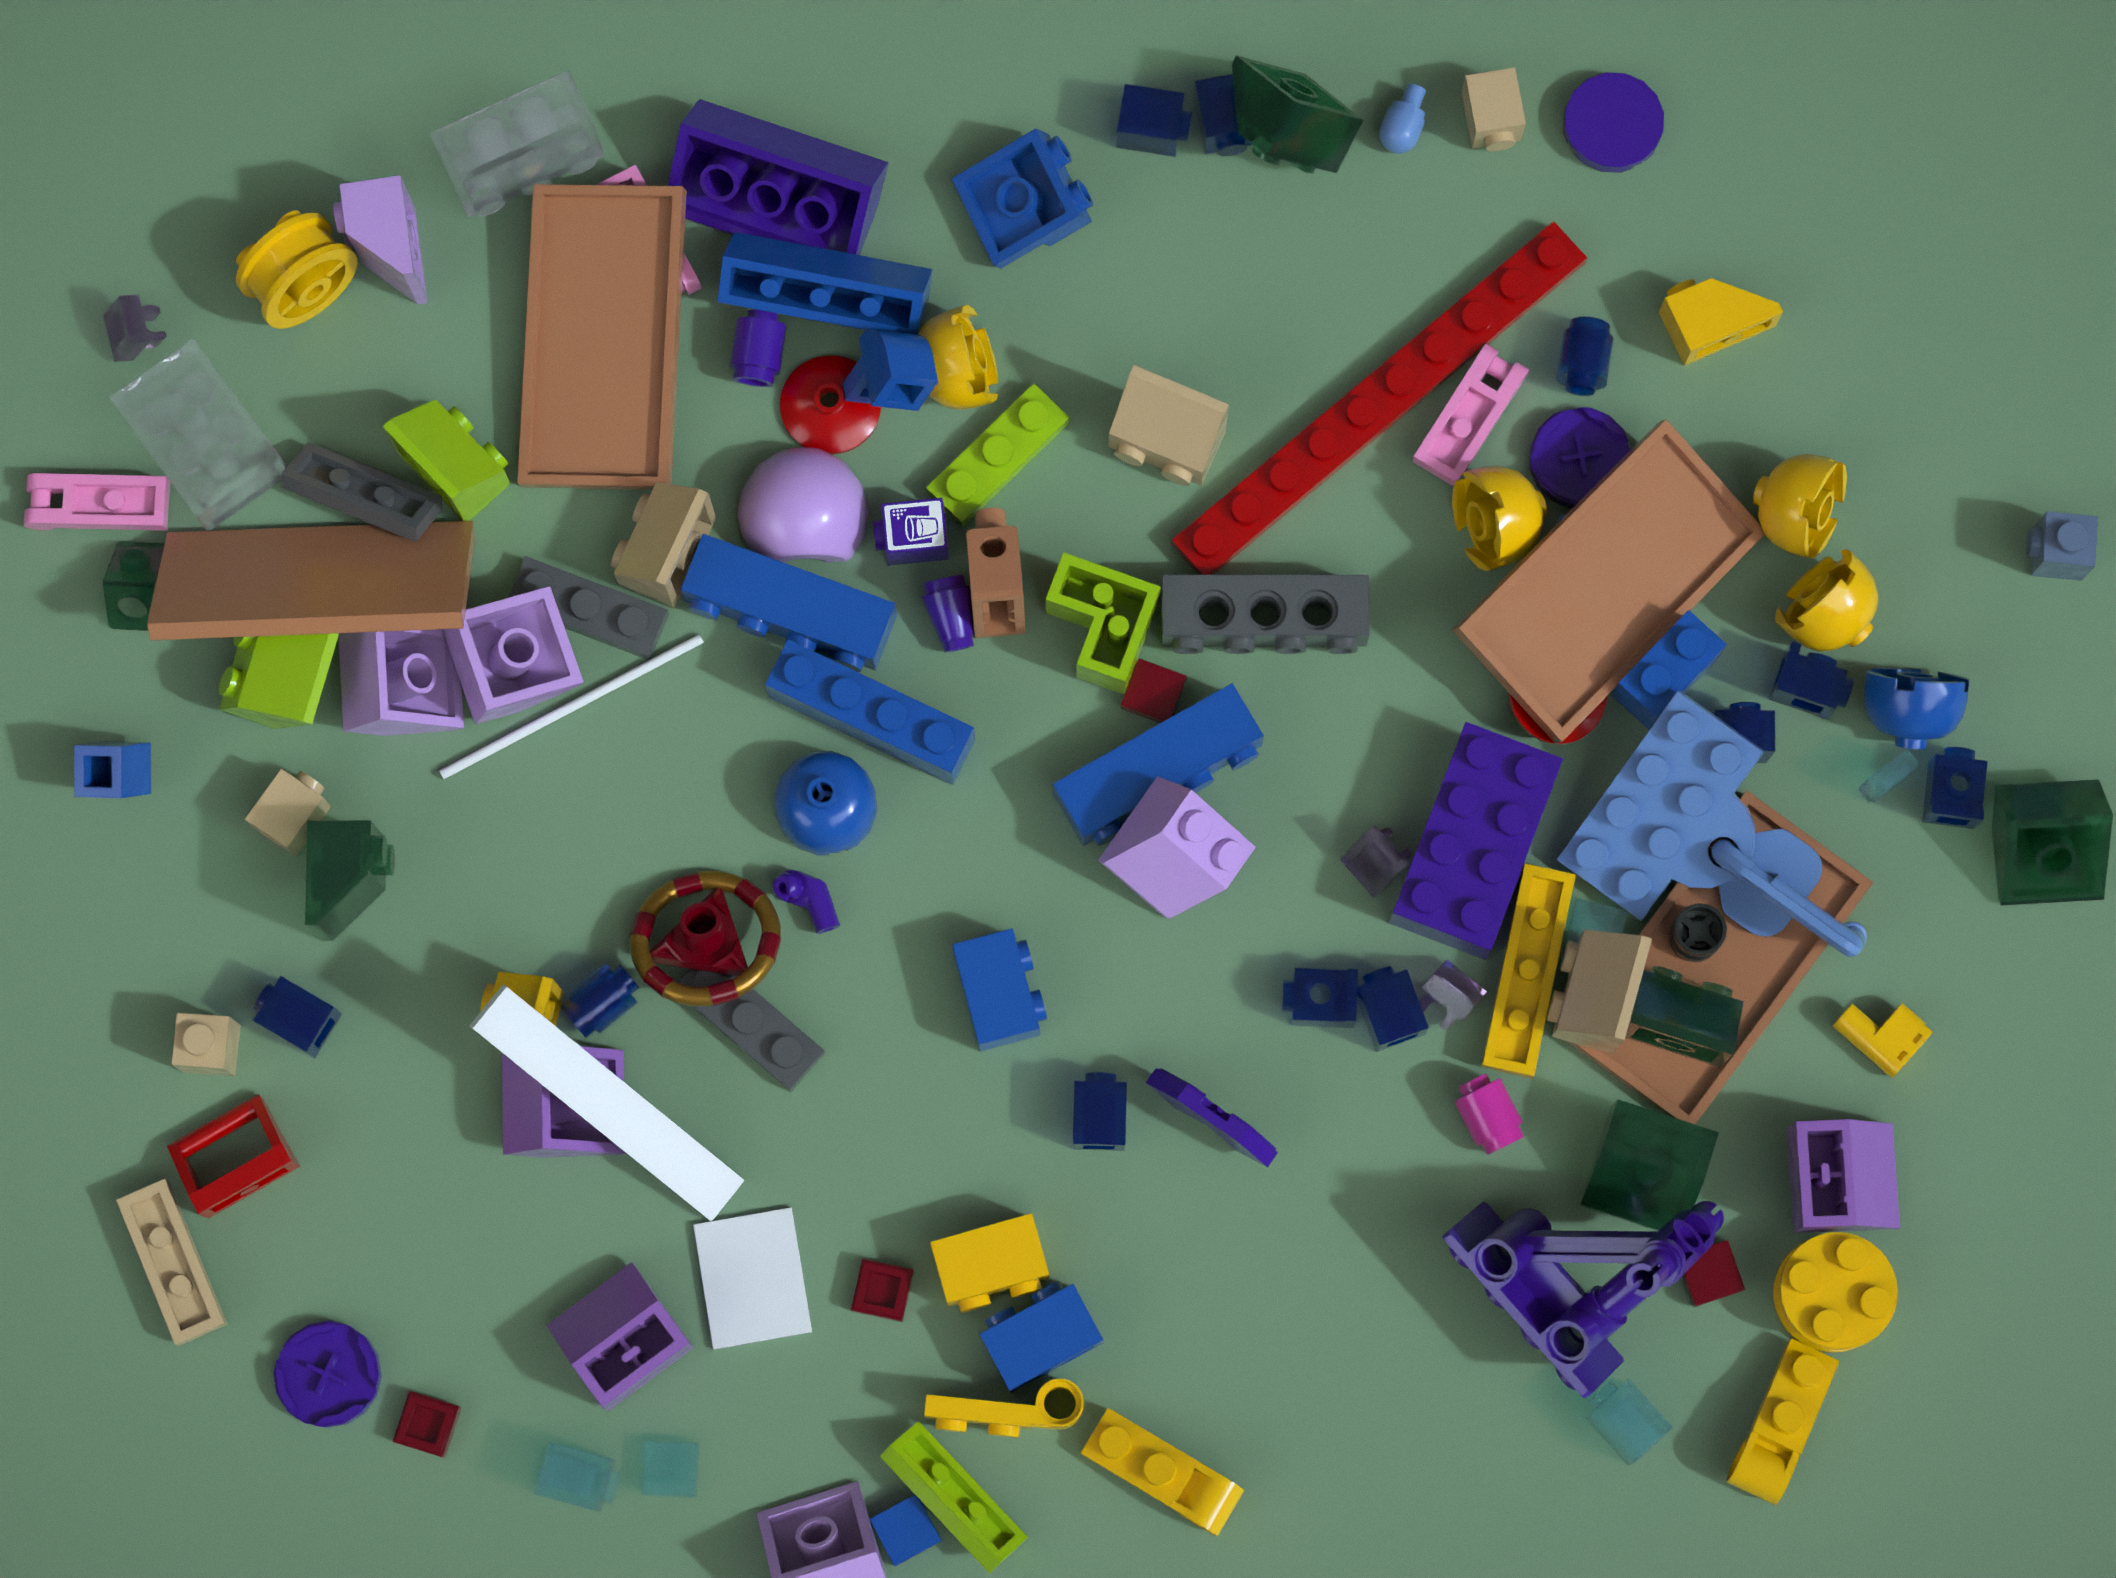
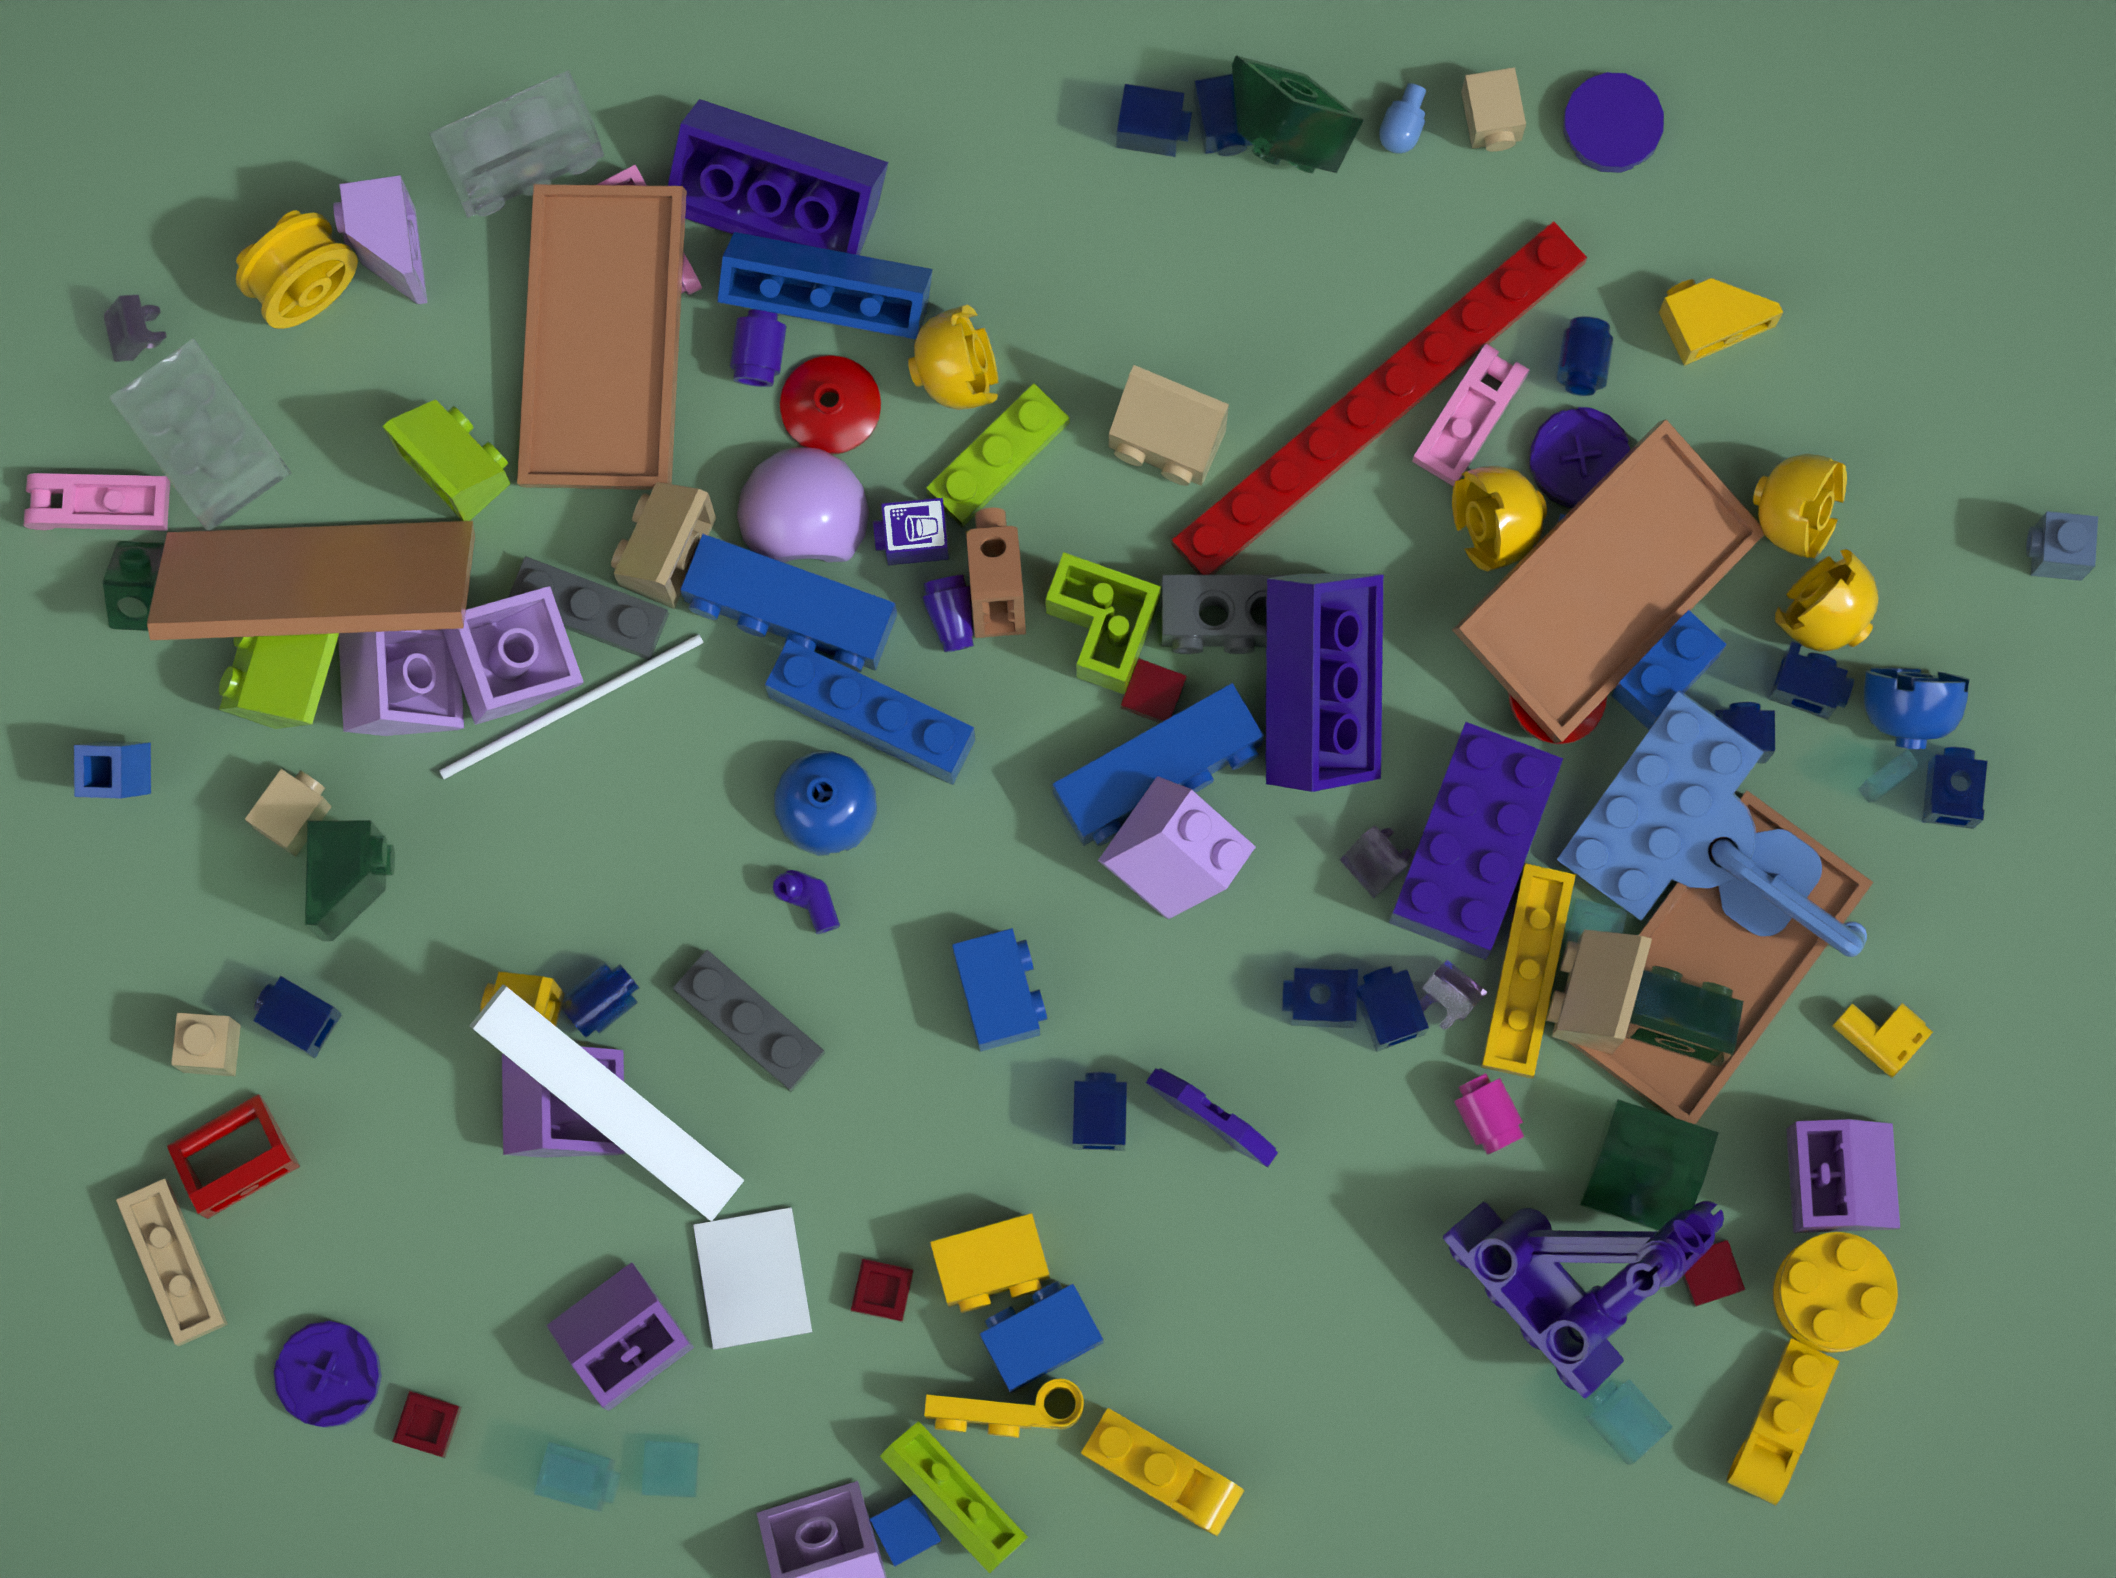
(362, 491): dark grey plate -> none
(704, 939): dark red piece -> none
(892, 371): blue brick -> none
(1023, 197): blue plate -> none
(1324, 680): none -> dark purple slope
(1703, 925): pearl dark grey wheel -> none
(2051, 841): clear green slope -> none

